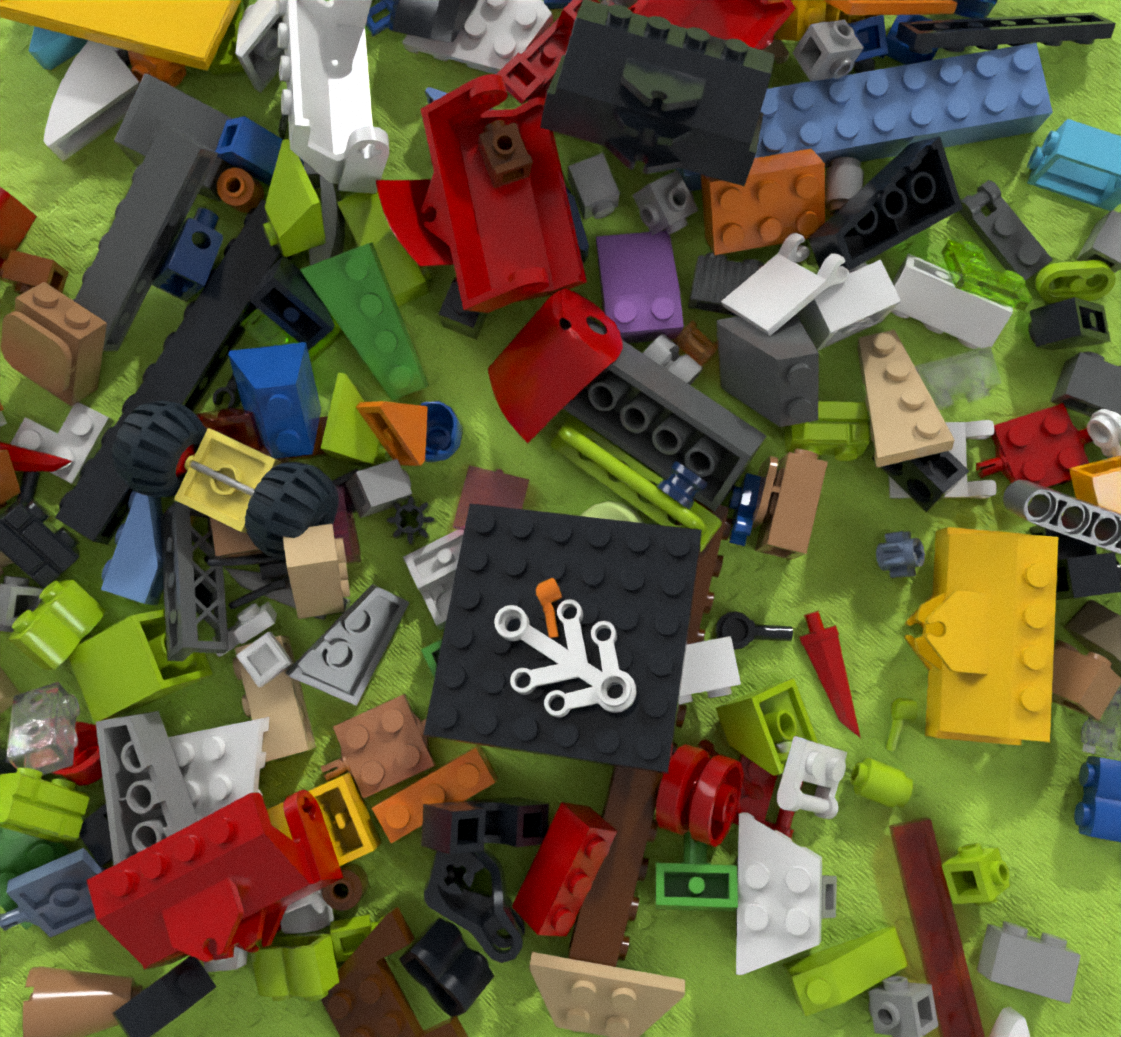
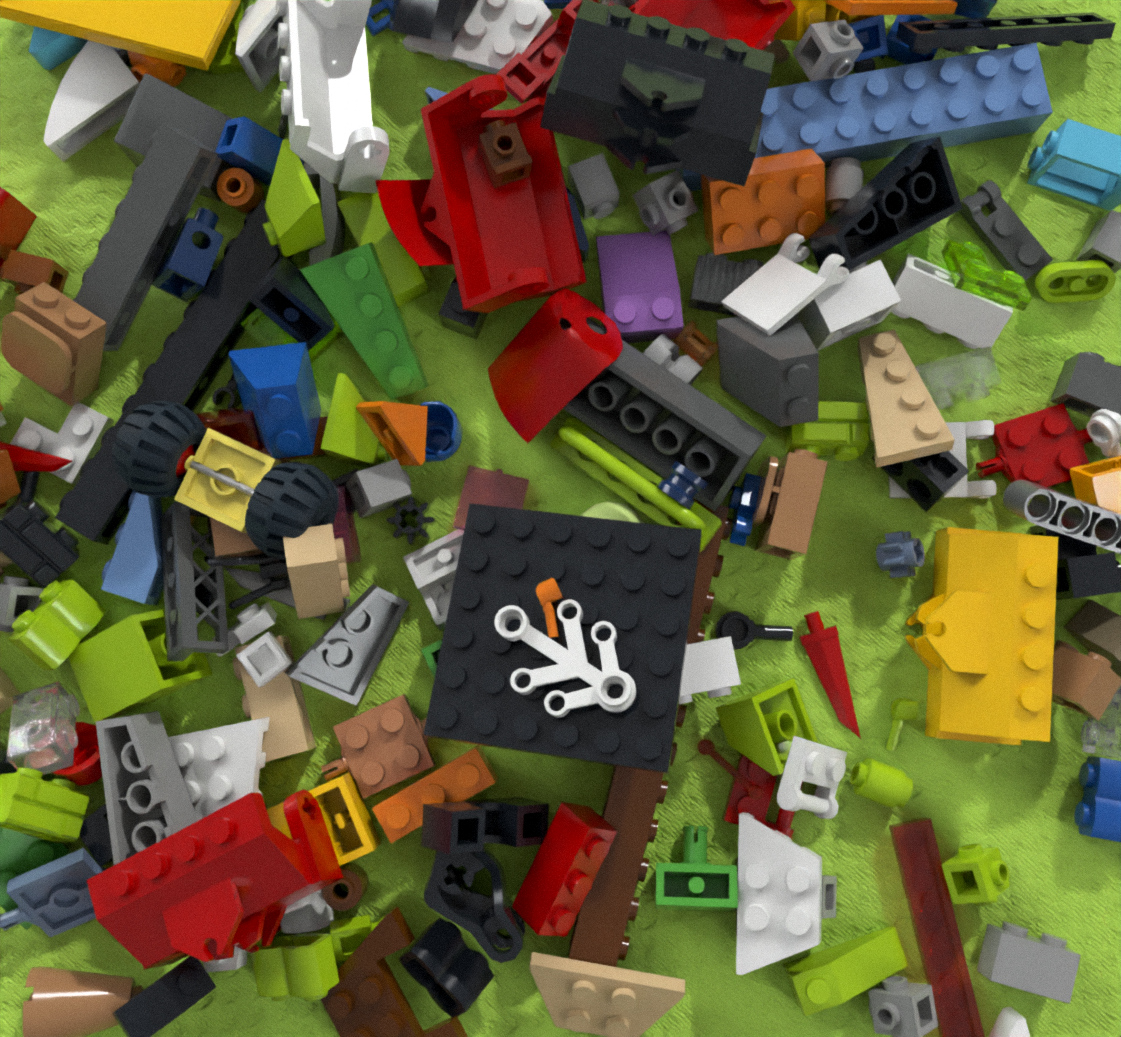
(699, 795): red wheel -> none
(1069, 325): black slope -> none

